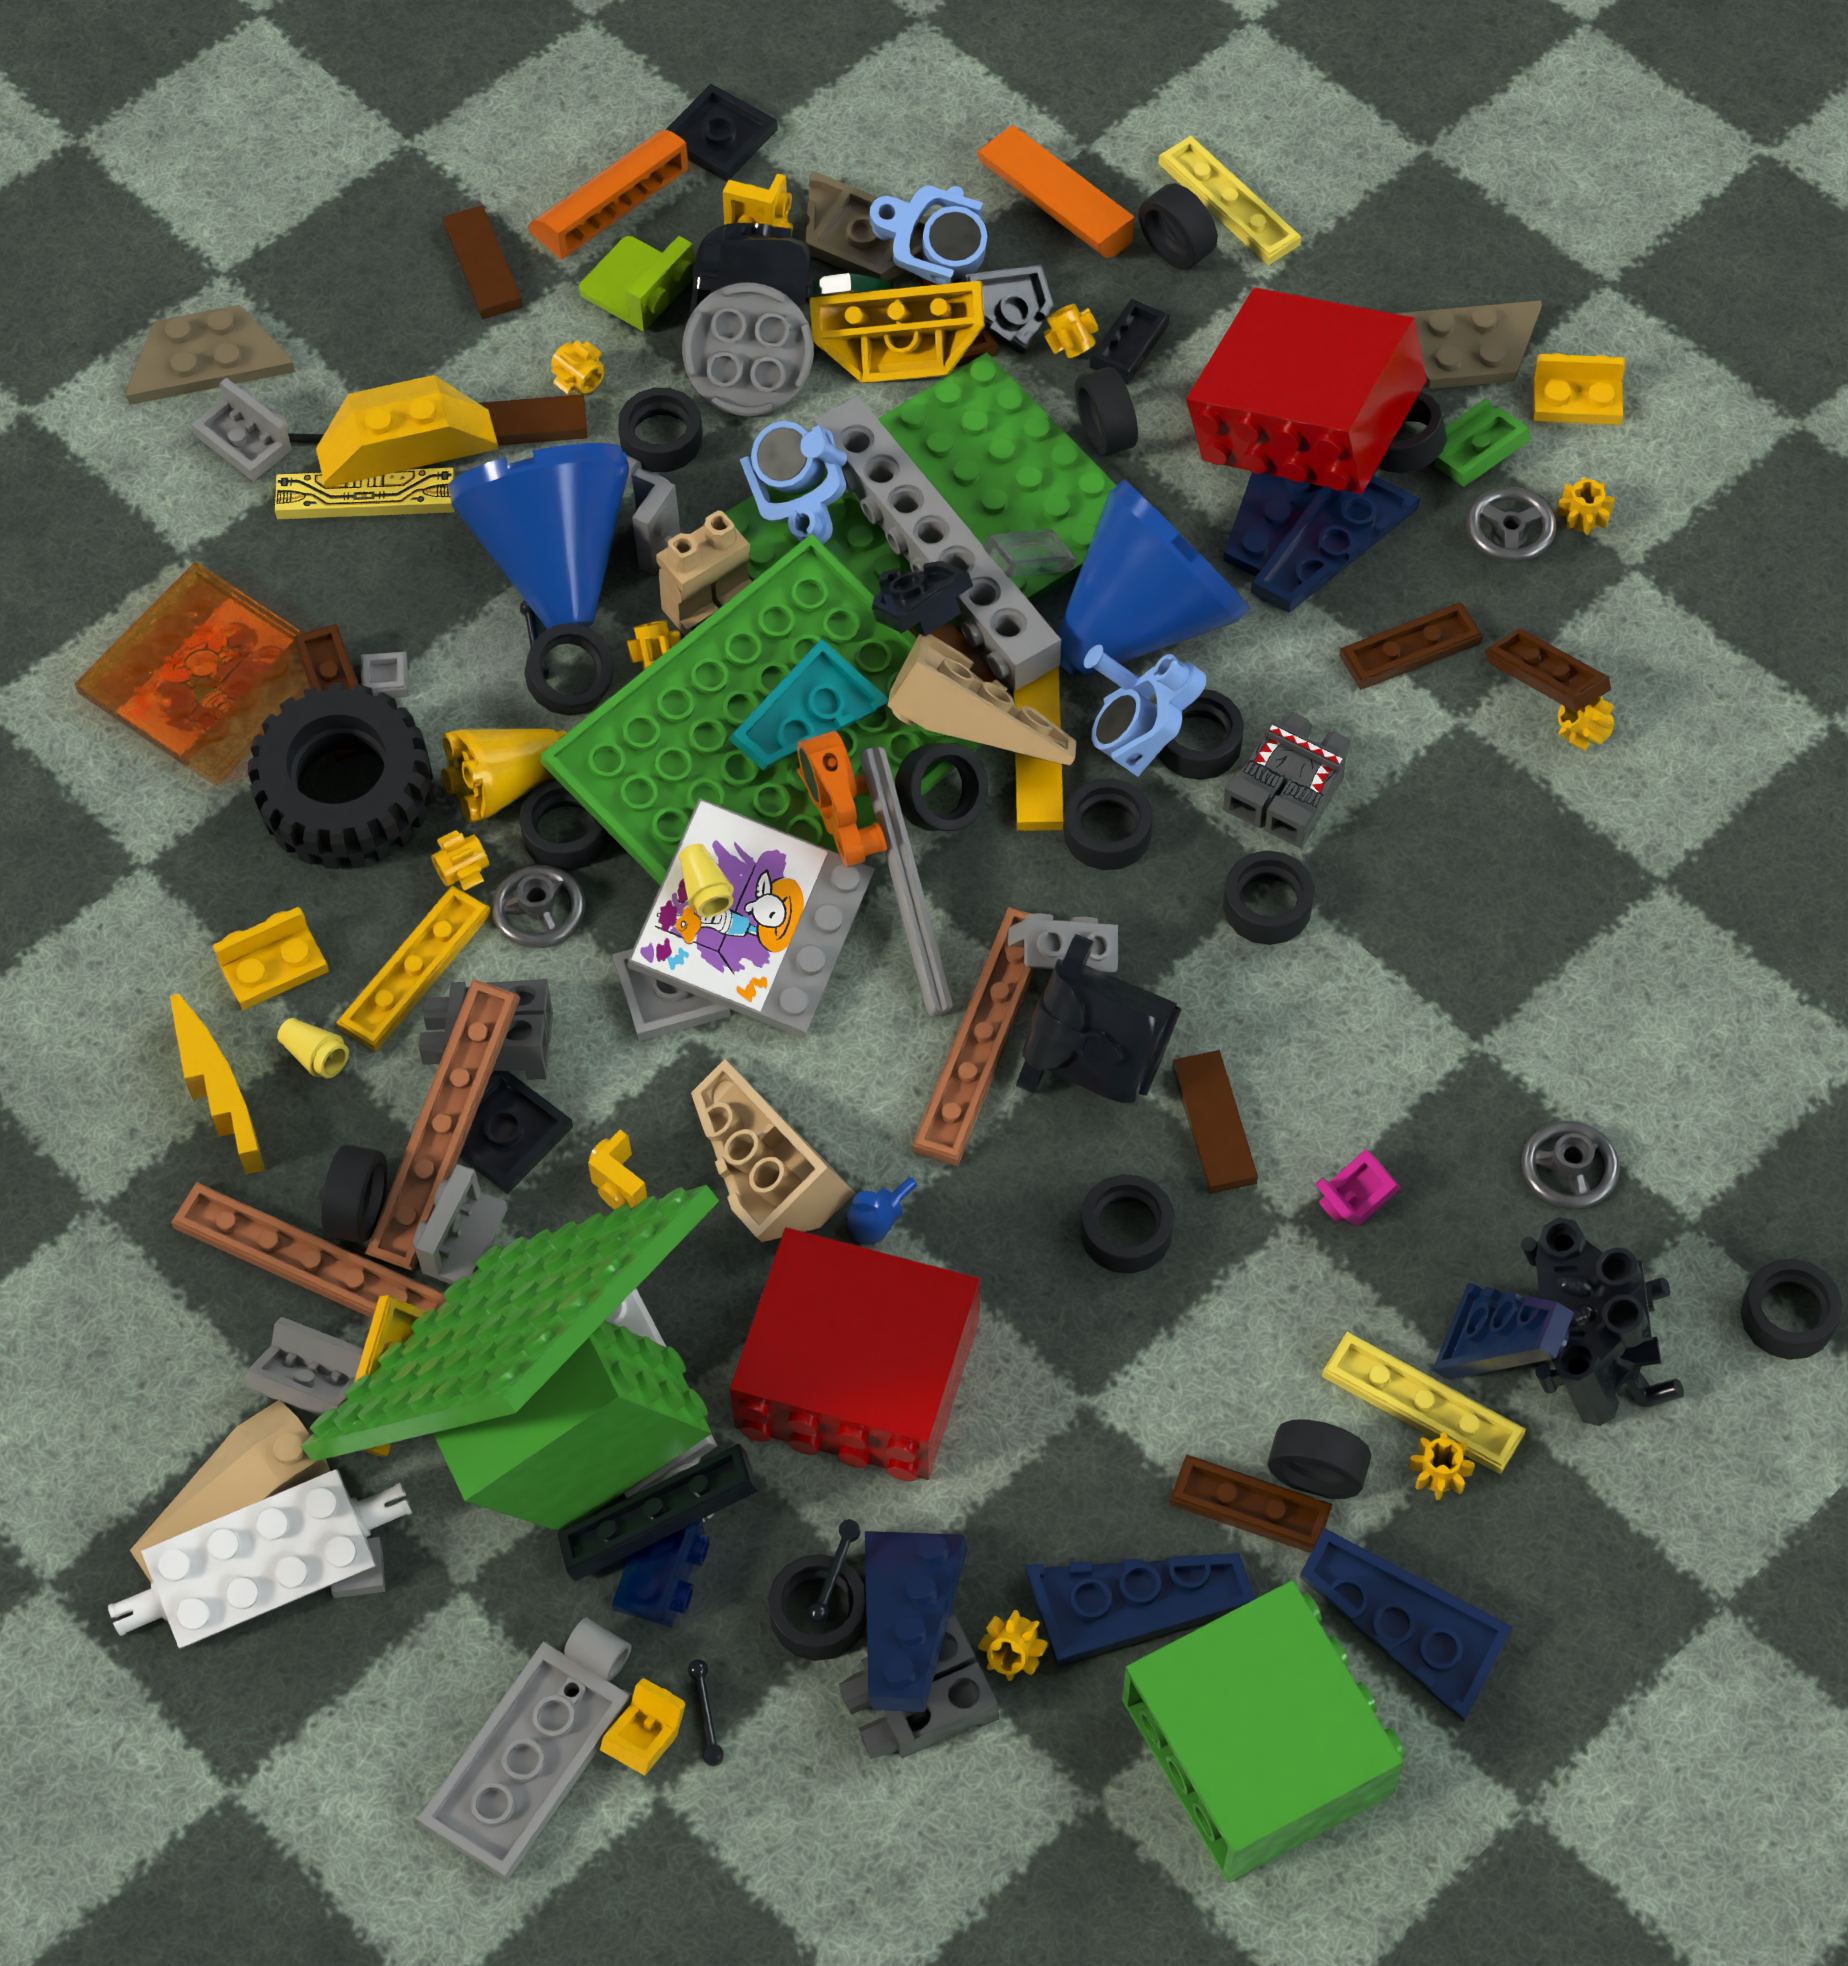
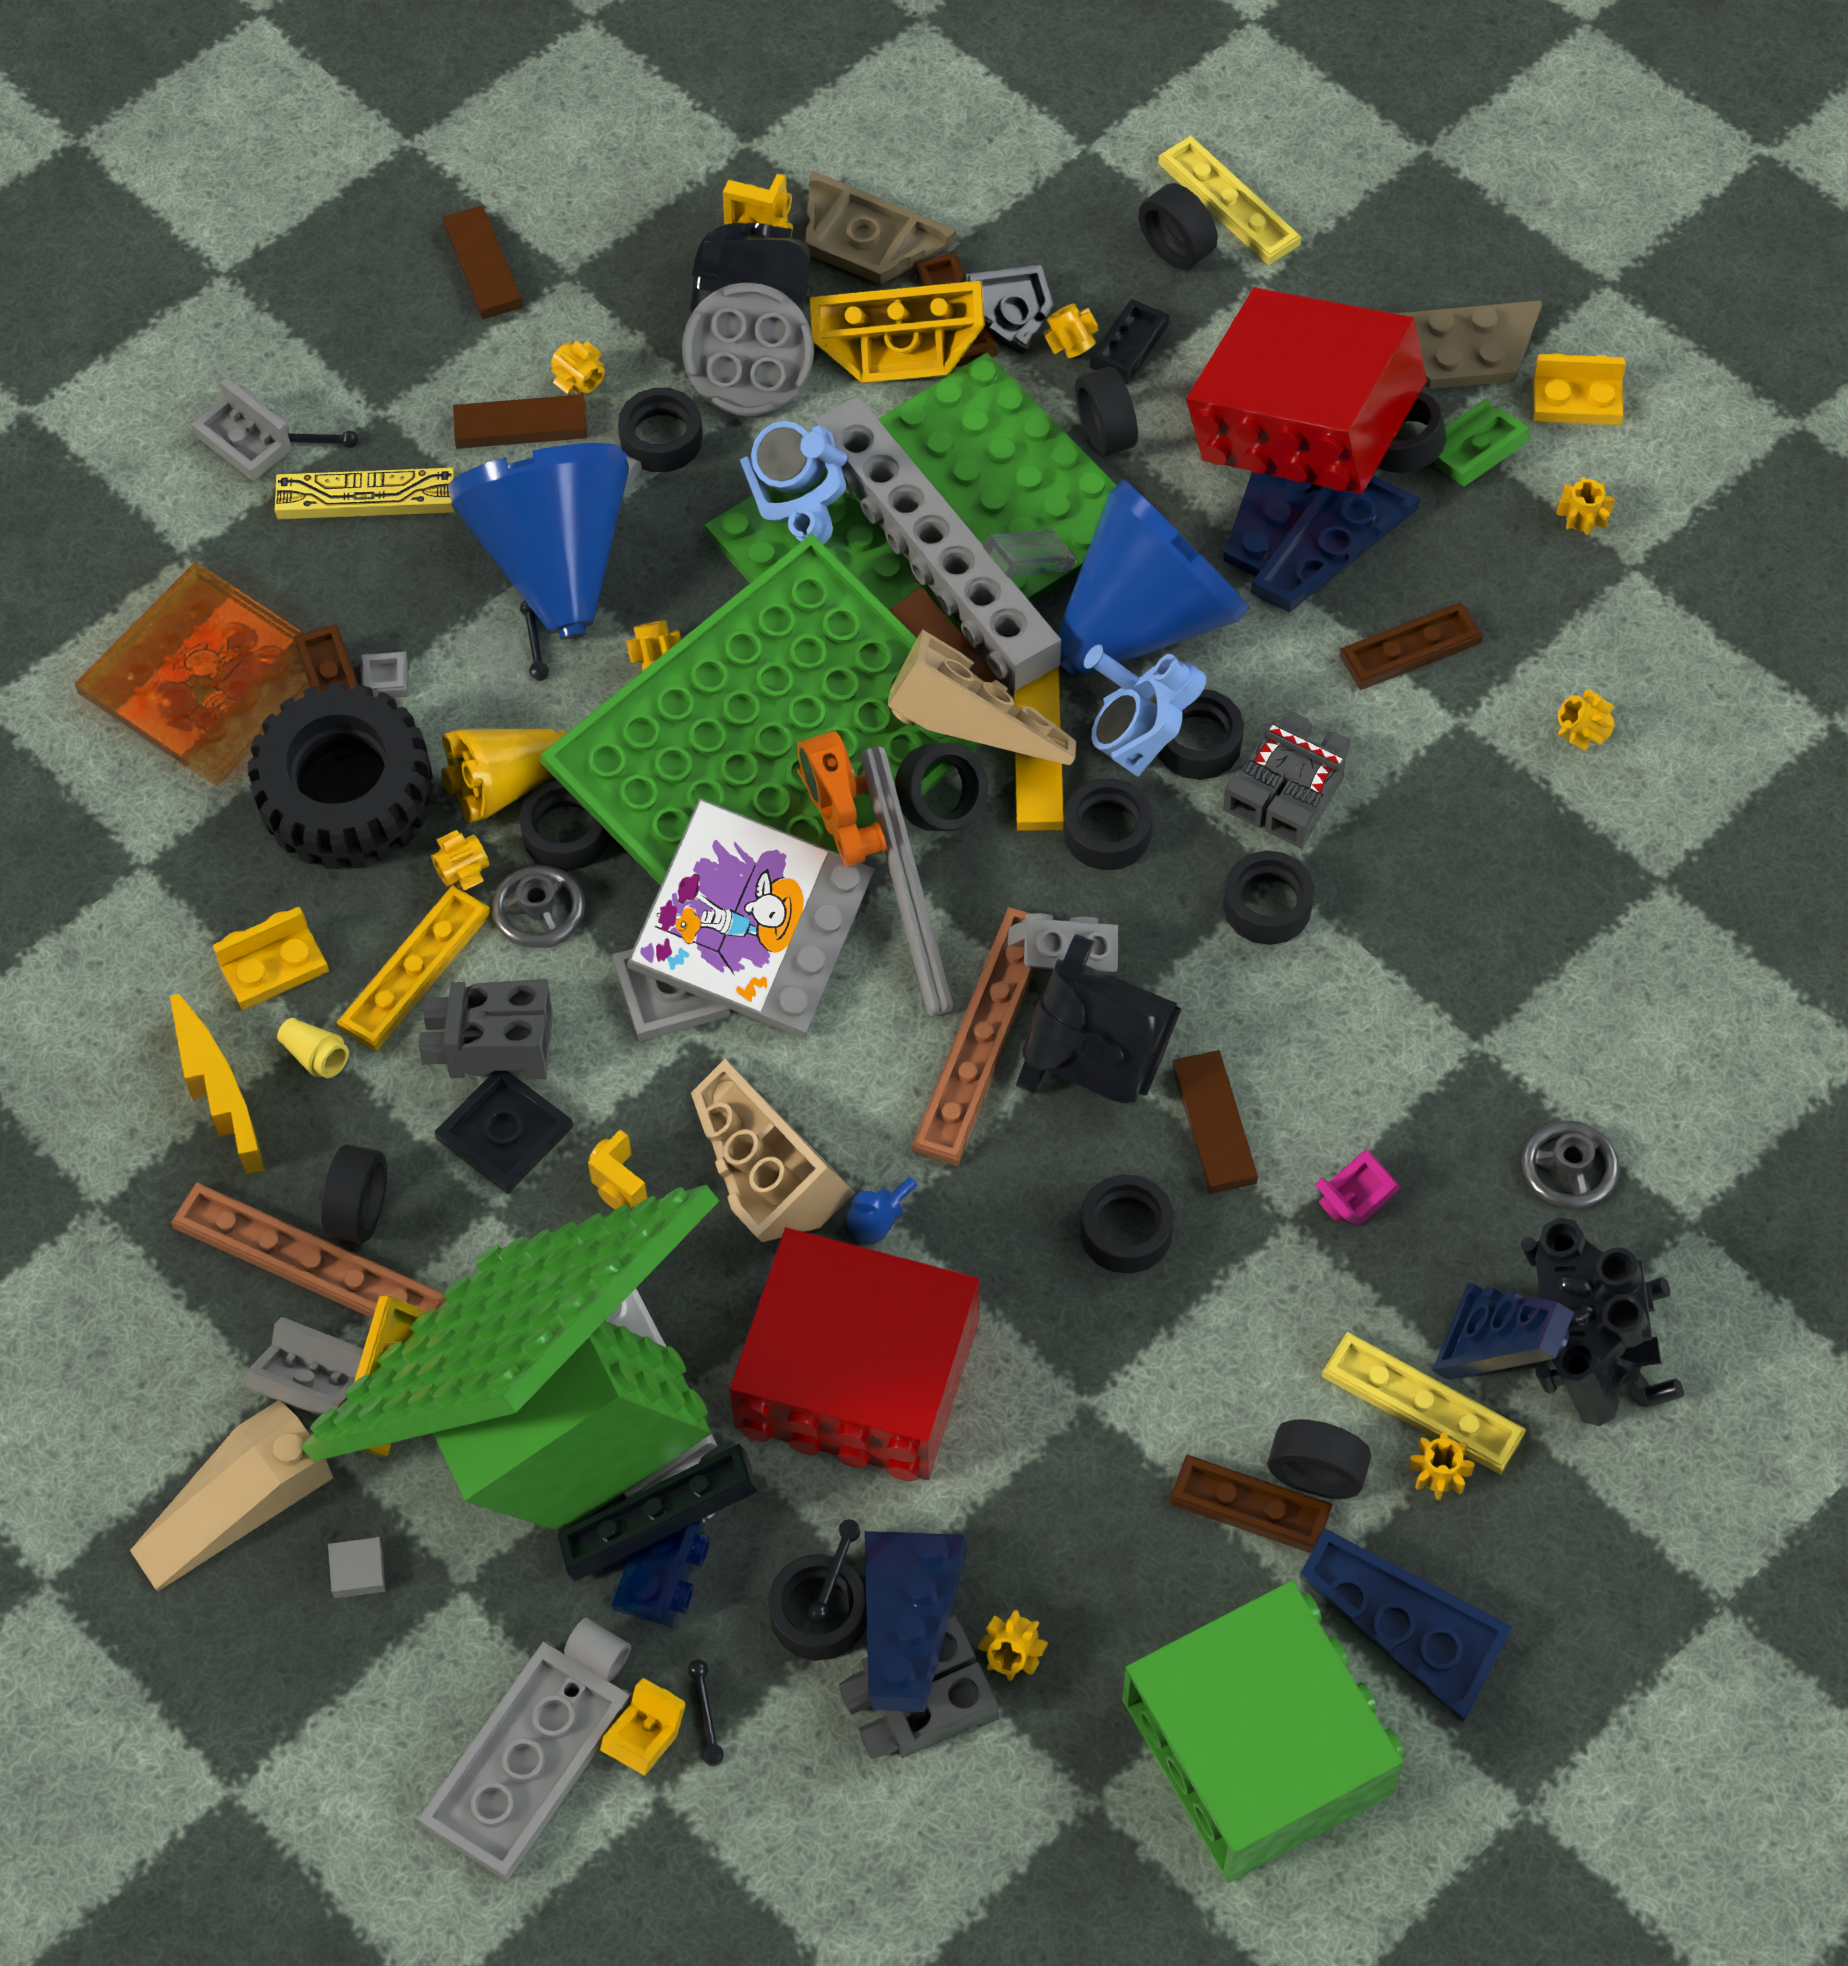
(201, 351): dark tan wing -> none
(259, 1558): white plate -> none
(402, 430): yellow wedge -> none
(443, 1120): nougat tile -> none
(458, 1227): light grey bracket -> none
(578, 636): black tyre -> none
(611, 194): orange brick -> none
(639, 280): lime bracket -> none
(655, 517): light grey bracket -> none
(702, 570): tan hips -> none
(705, 882): light yellow cone -> none
(722, 131): black tile -> none
(813, 699): teal wing -> none
(847, 284): dark green tile -> none
(920, 598): black plate -> none
(952, 236): light blue piece -> none
(1059, 191): orange brick -> none
(1121, 1604): dark blue wing -> none
(1505, 543): flat silver piece -> none
(1548, 669): reddish brown tile -> none
(1782, 1342): black tyre -> none

